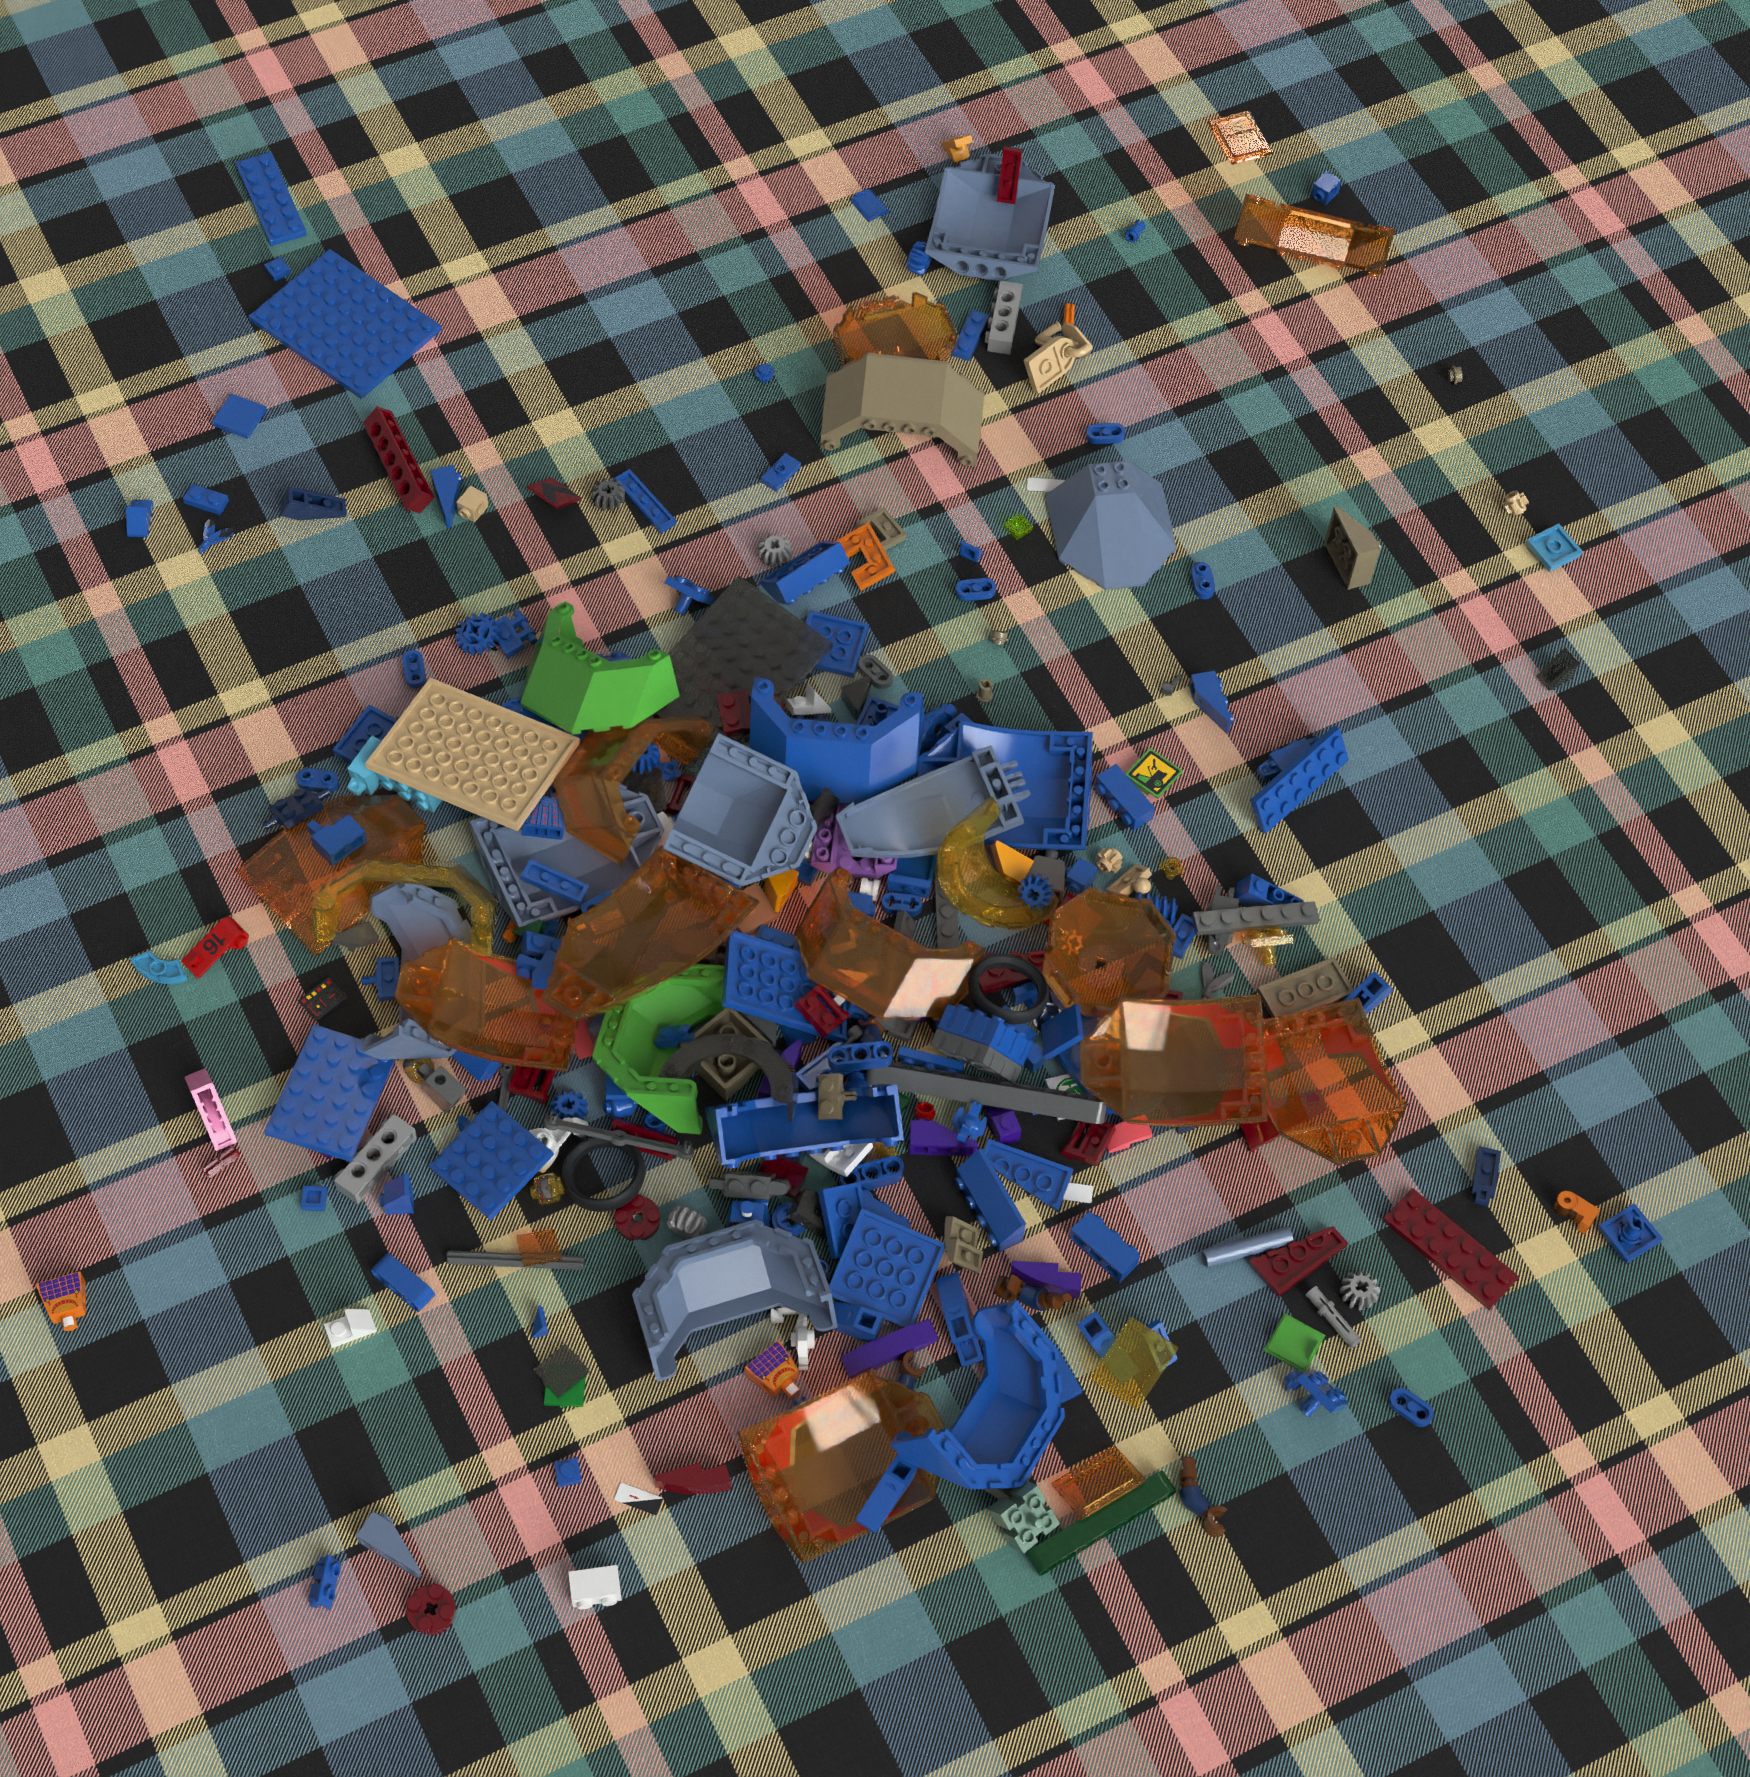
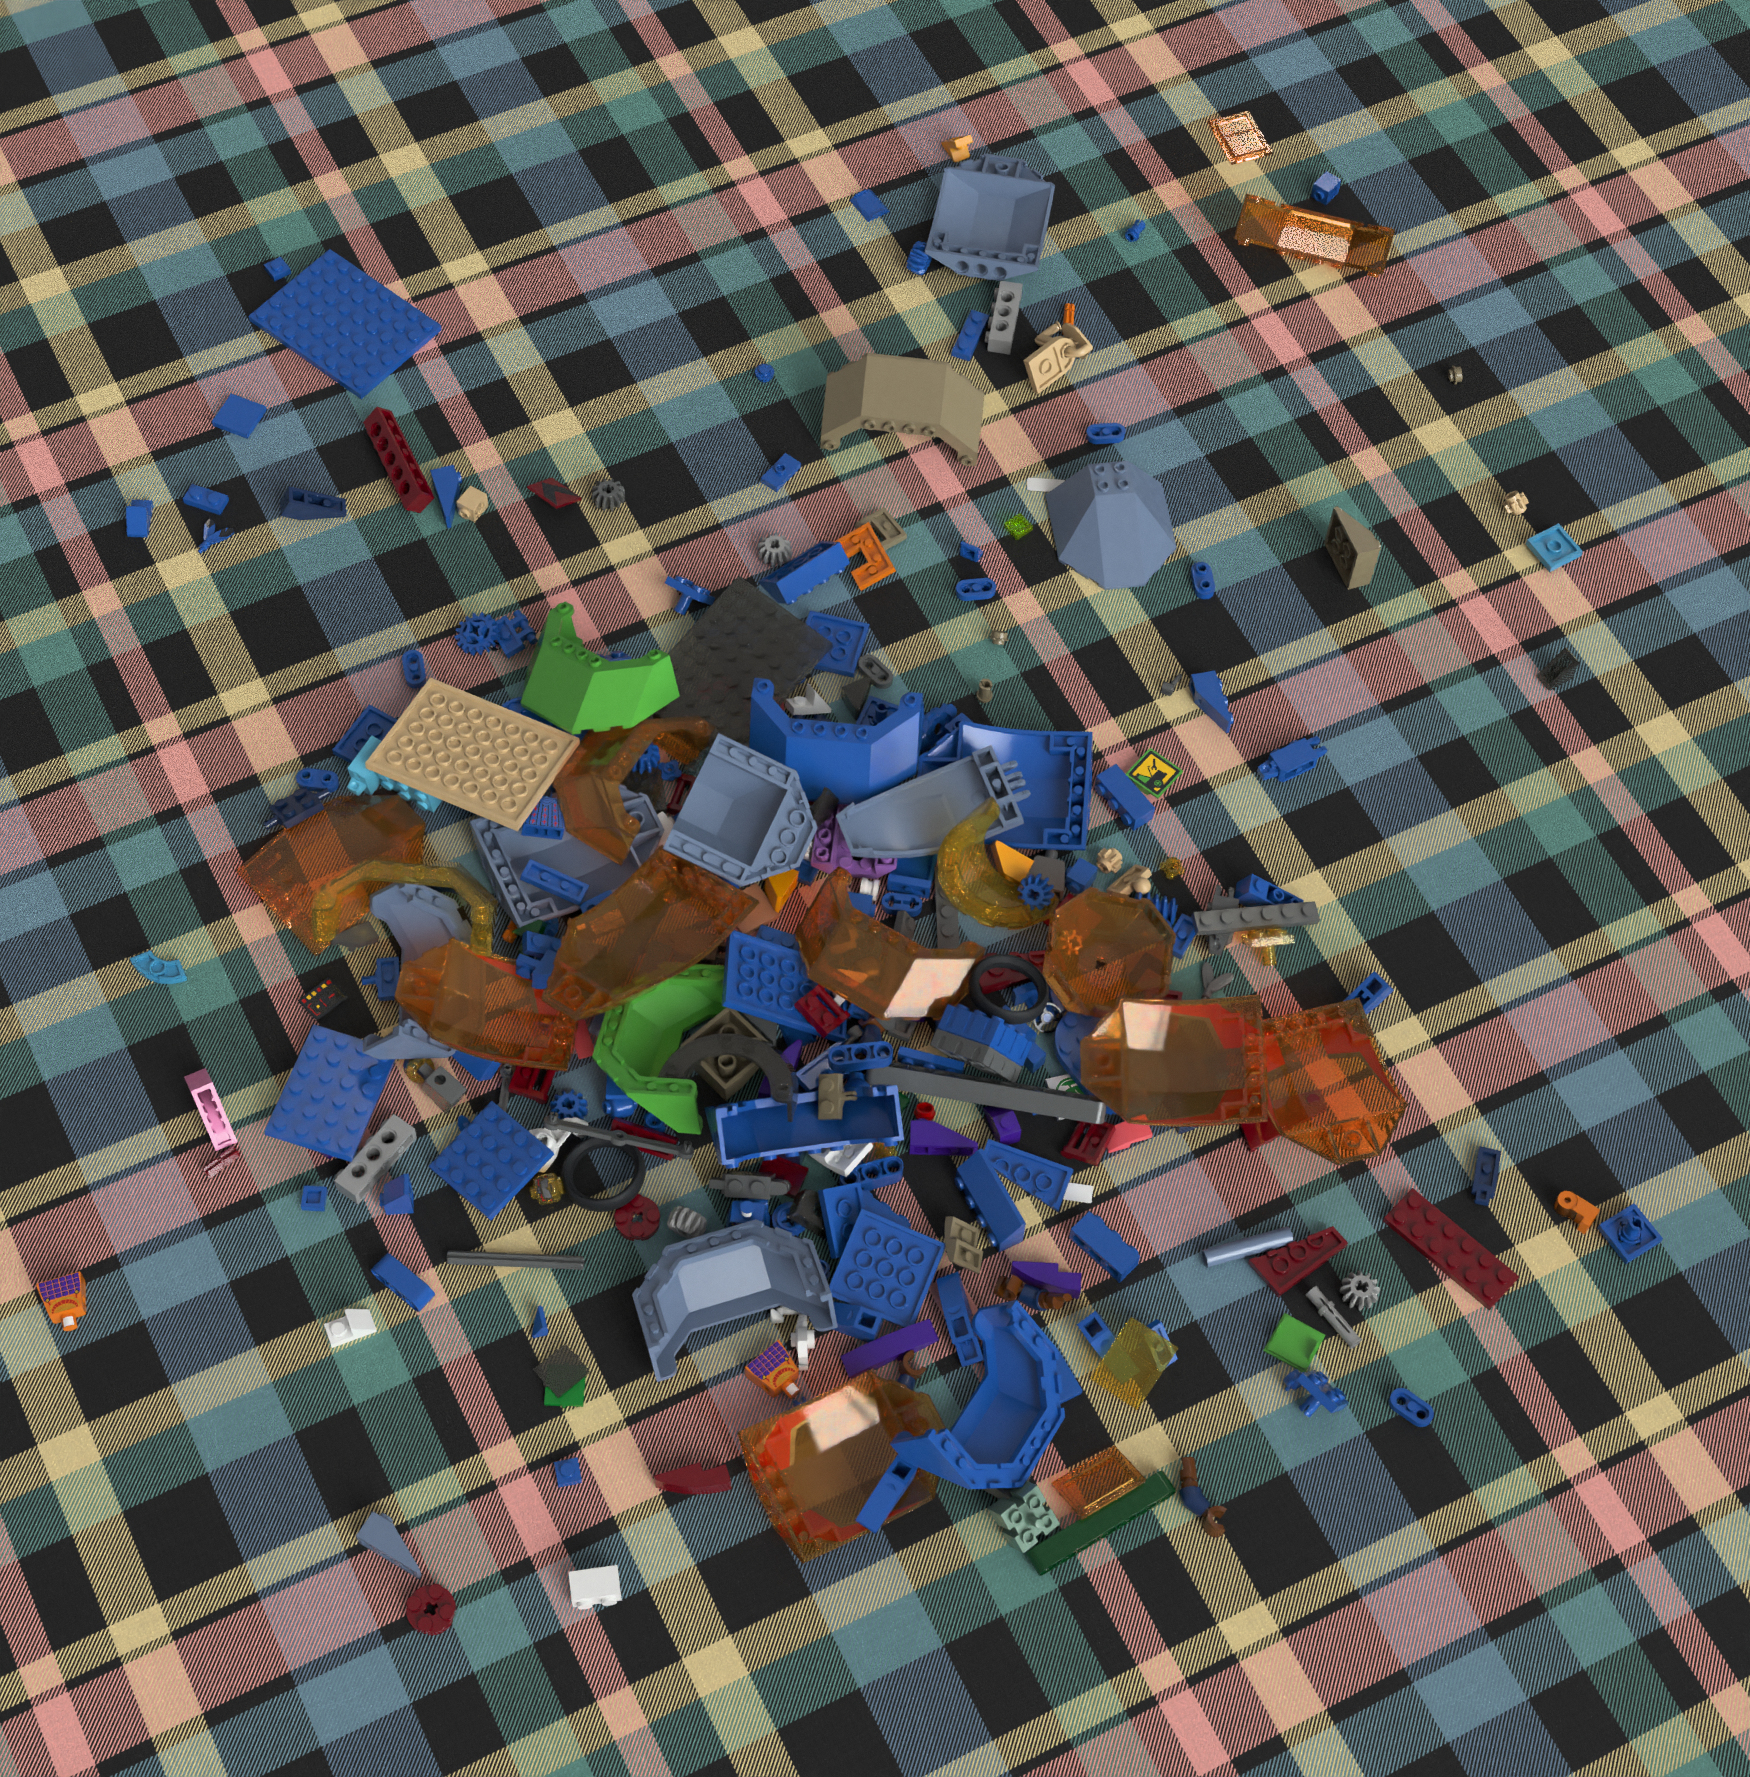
(222, 936): red door -> none
(271, 198): blue plate -> none
(326, 1572): blue hinge -> none
(338, 840): blue hinge -> none
(538, 1247): clear orange piece -> none
(638, 1499): sticker -> none
(646, 501): blue tile -> none
(671, 1035): blue plate -> none
(735, 711): dark red plate -> none
(895, 329): clear orange windscreen -> none
(969, 1123): blue piece -> none
(1009, 175): dark red plate -> none
(1062, 1031): blue tile -> none
(1299, 779): blue plate -> none
(1306, 989): dark tan plate -> none

